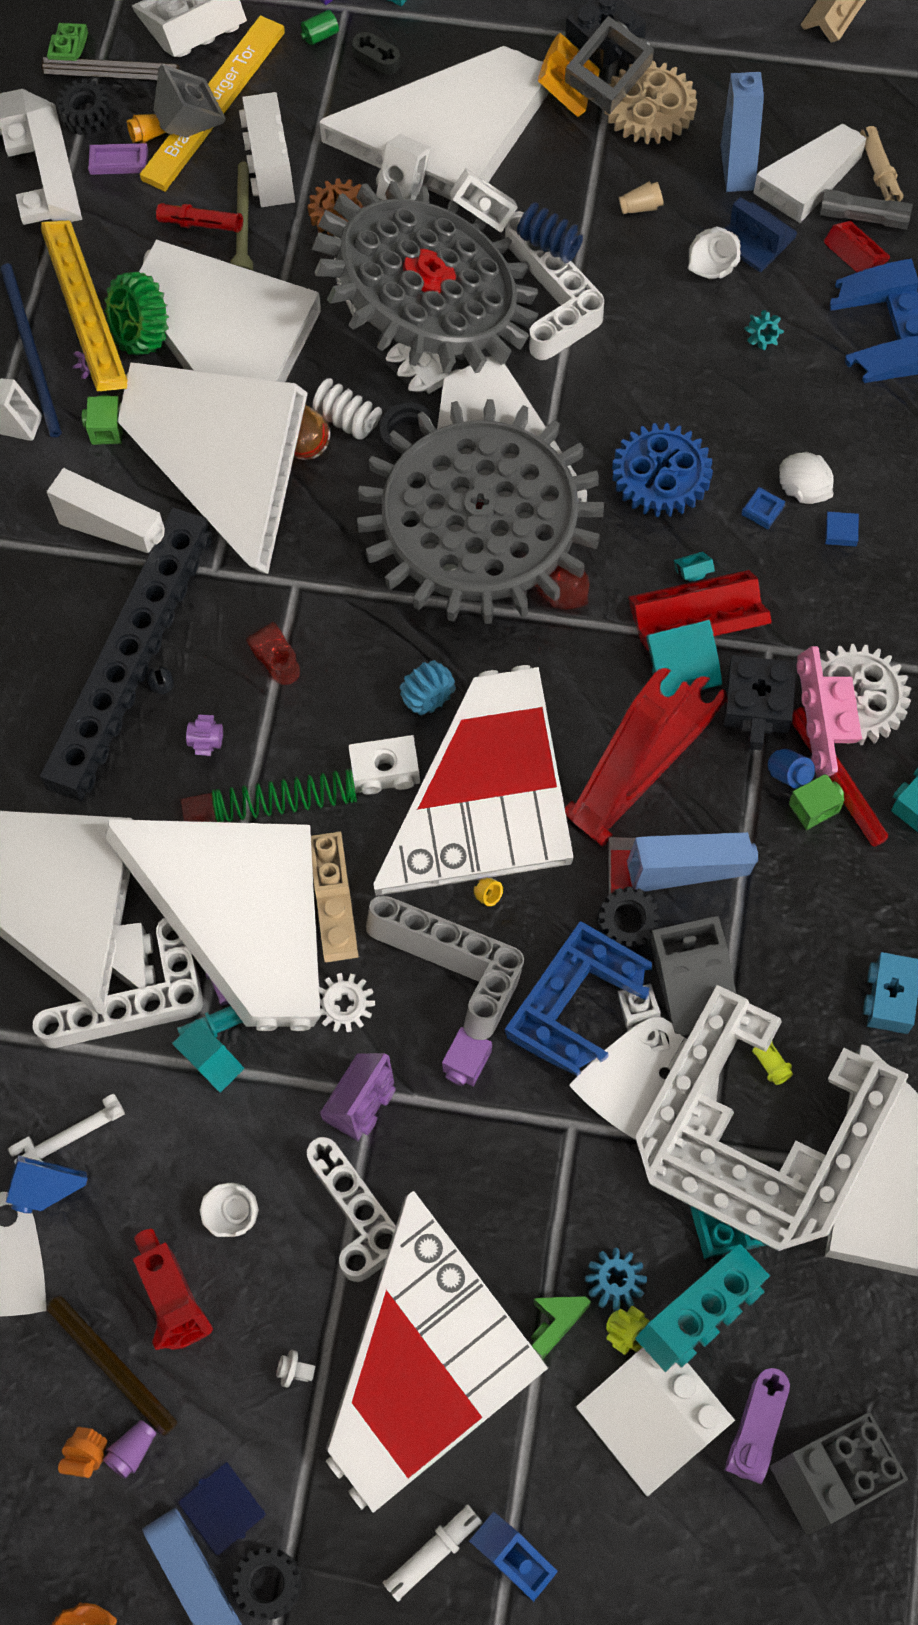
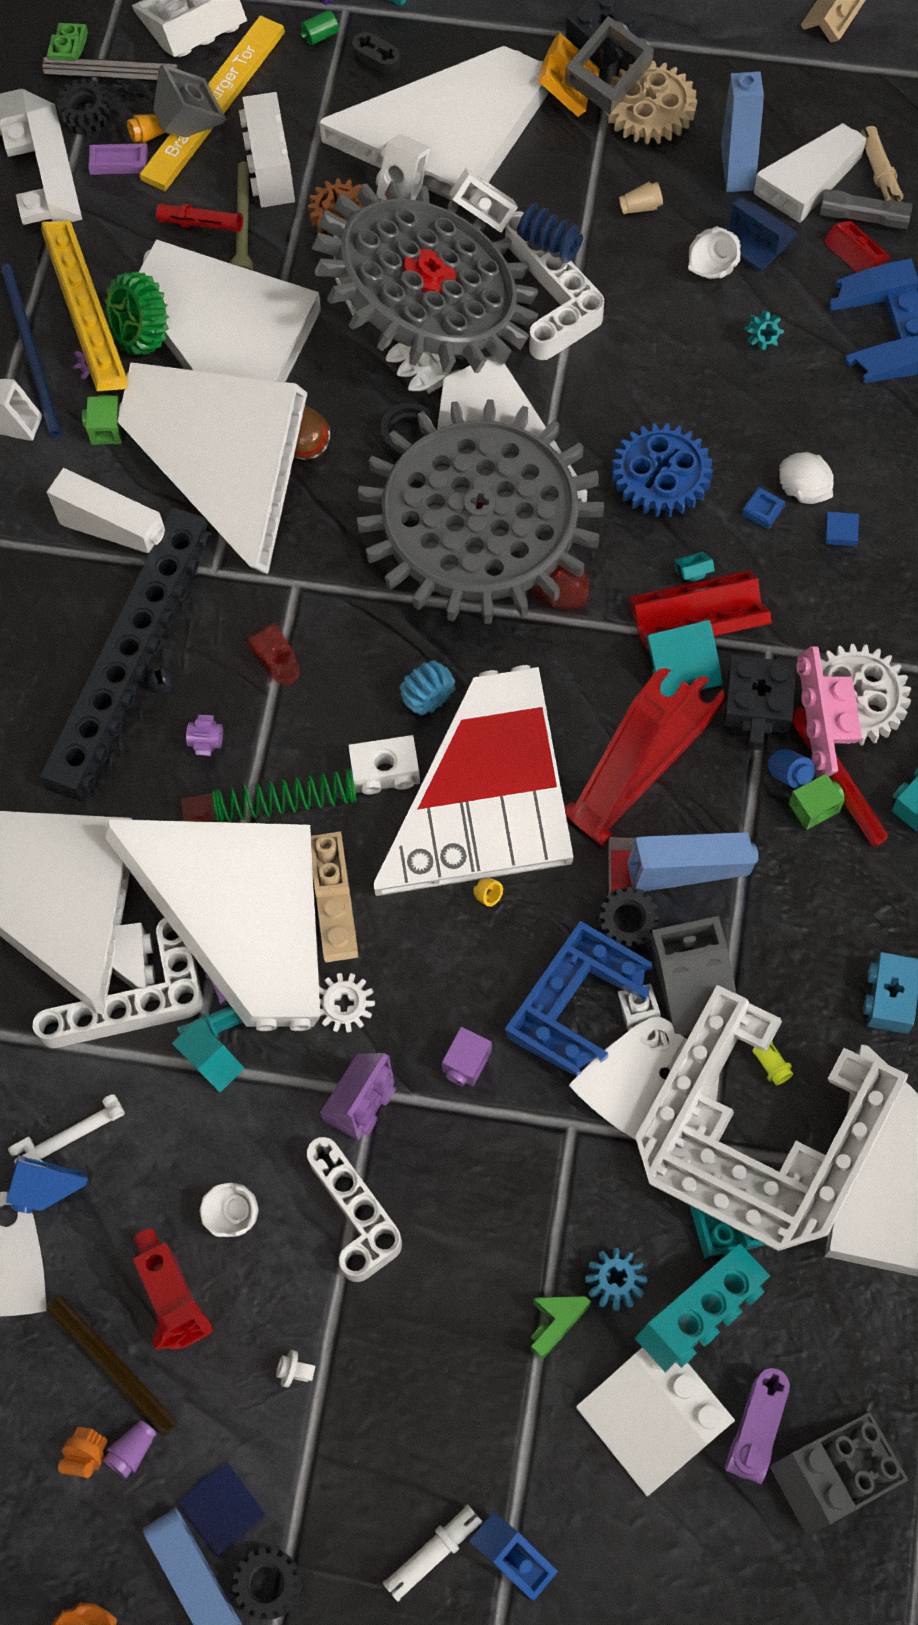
(344, 411): white piece -> none
(427, 1363): slope -> none
(457, 949): light grey beam -> none
(624, 1328): neon yellow gear -> none

